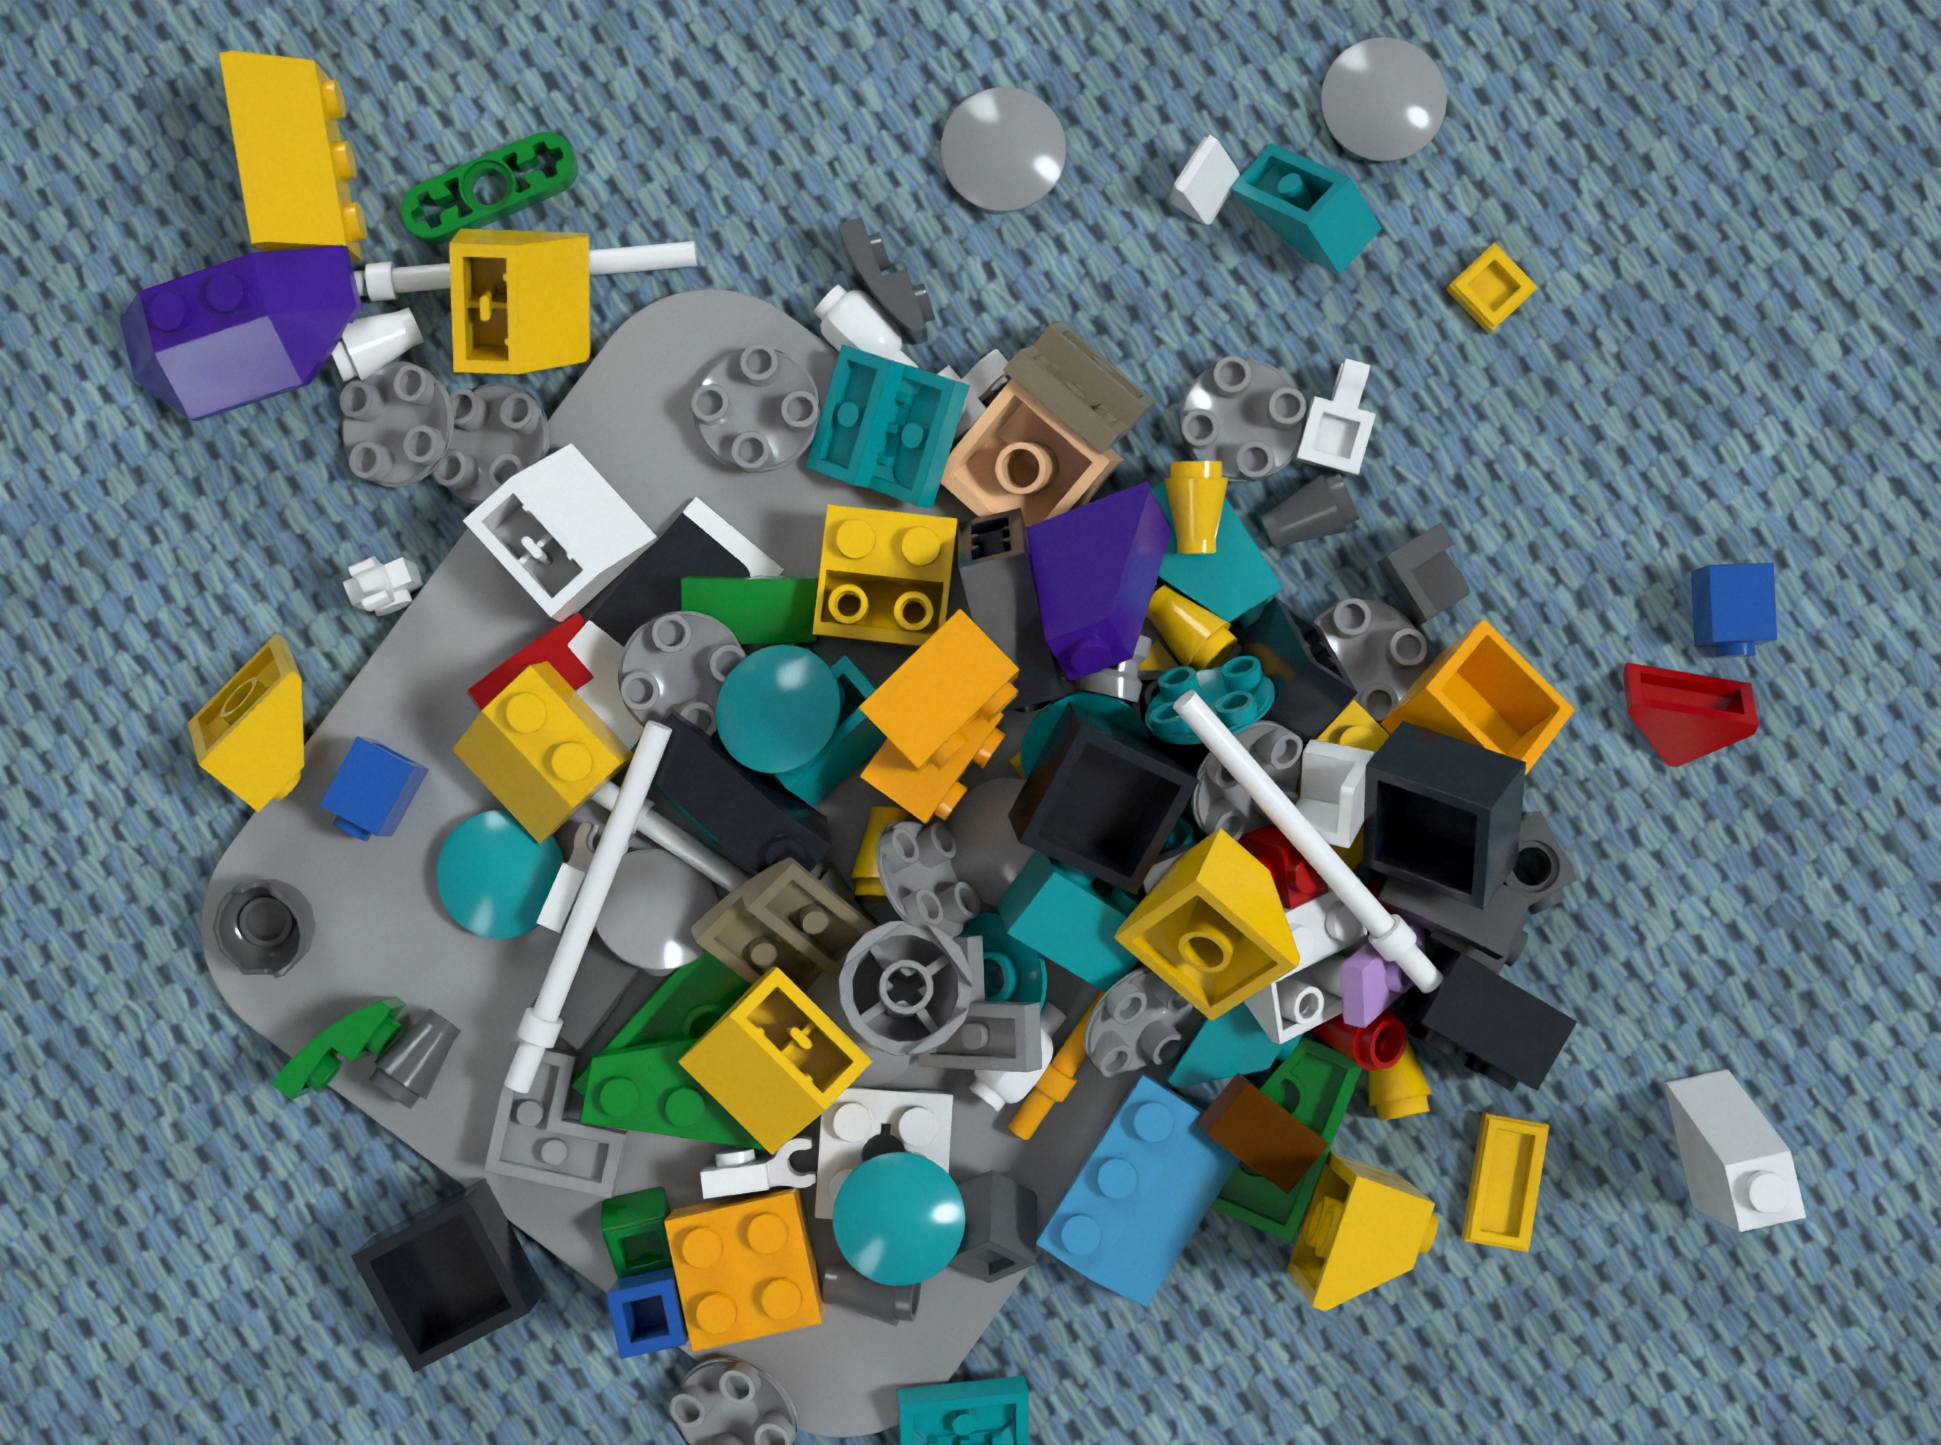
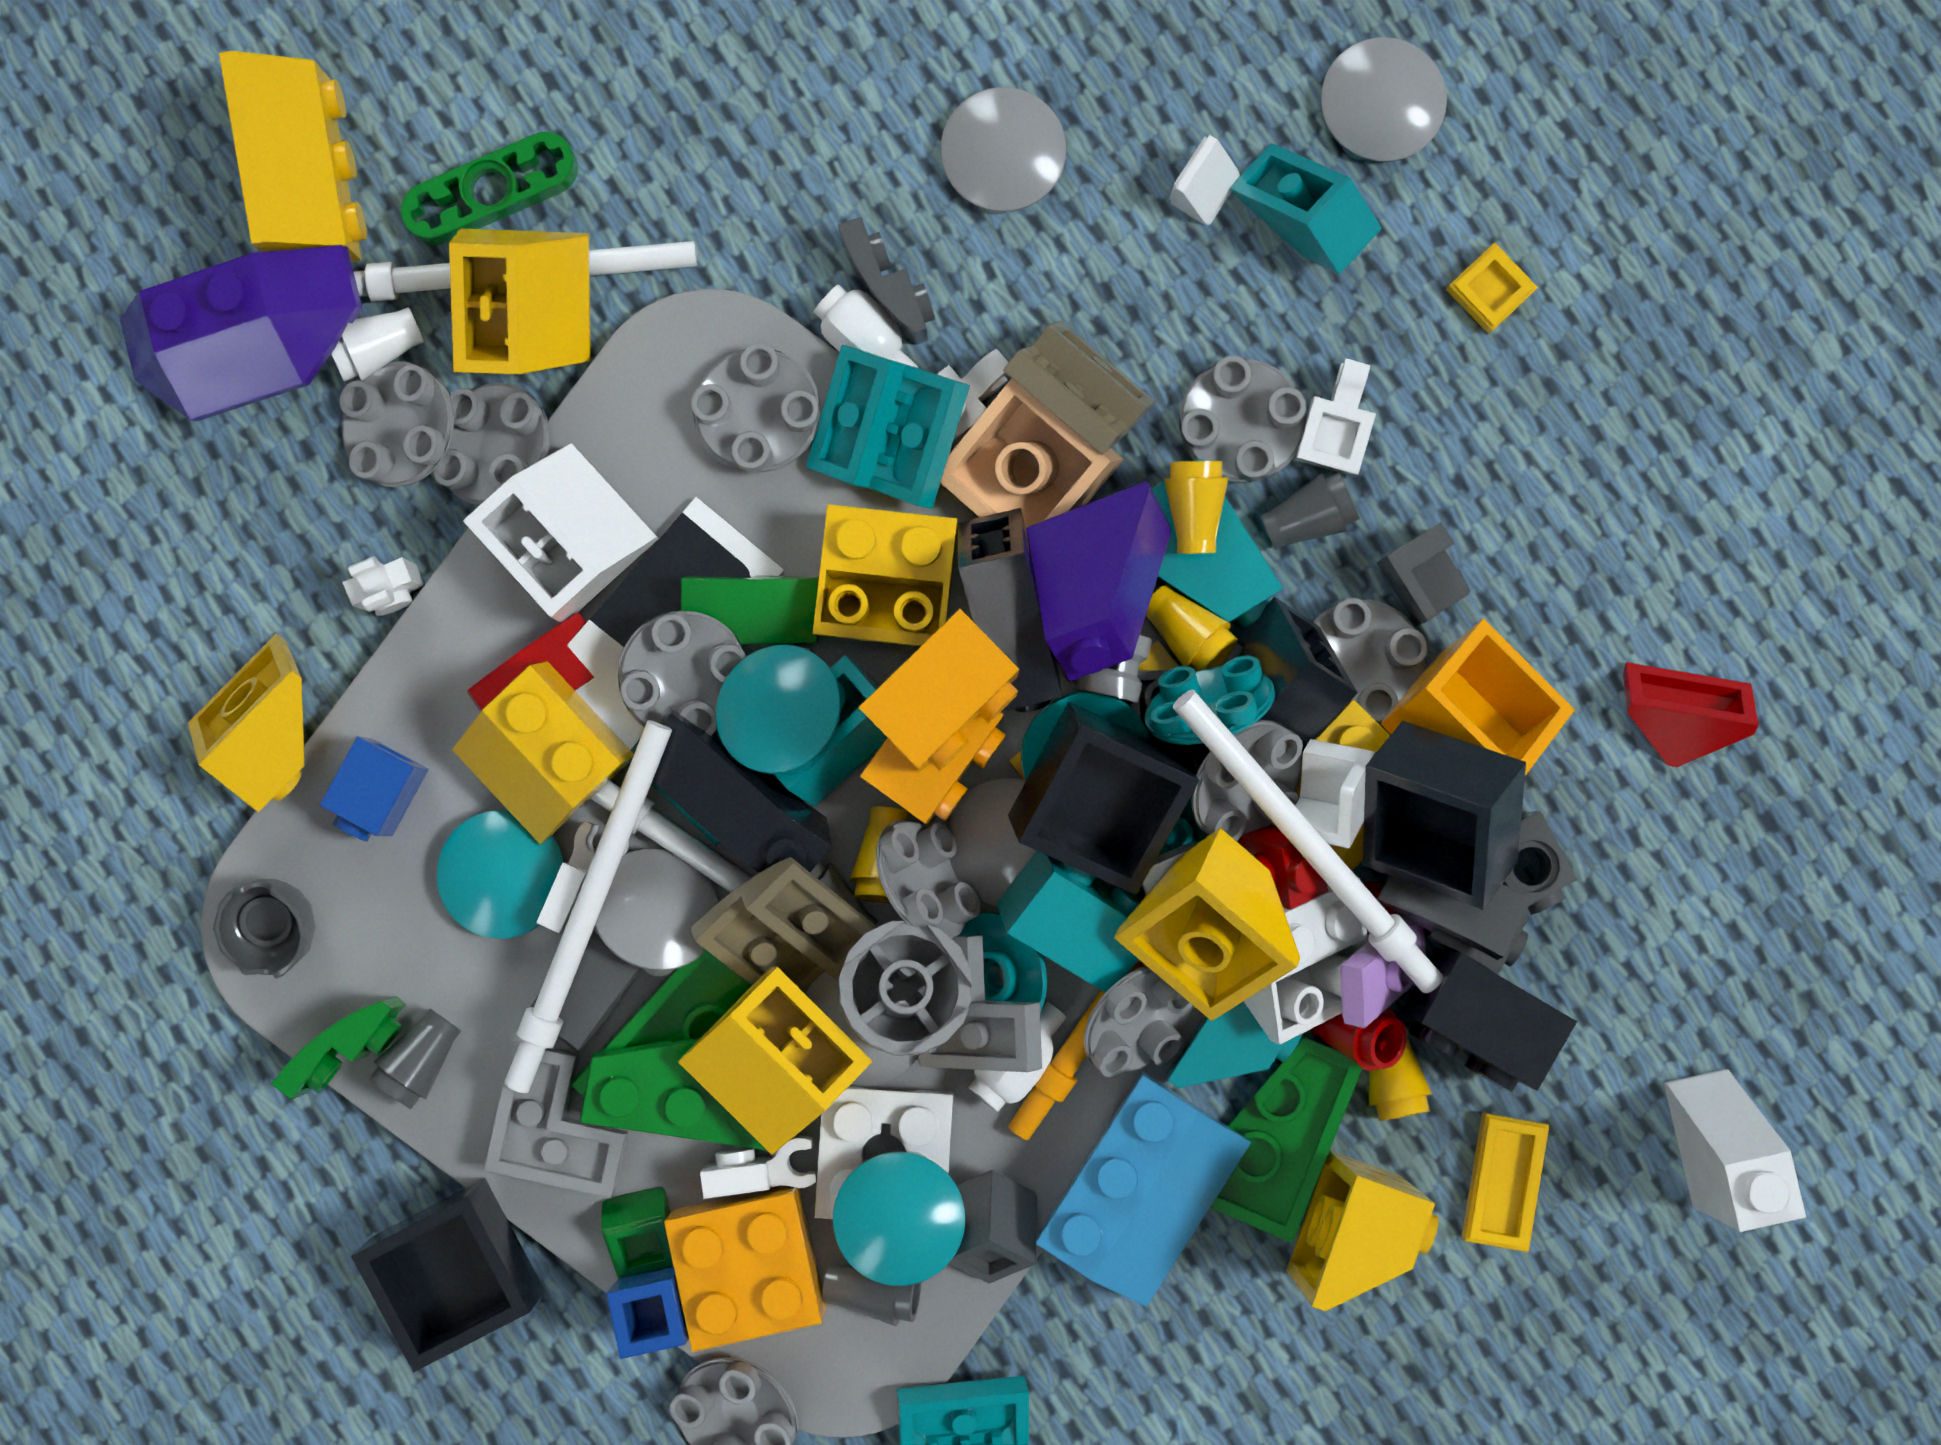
(1262, 1133): reddish brown tile -> none
(1734, 607): blue brick -> none

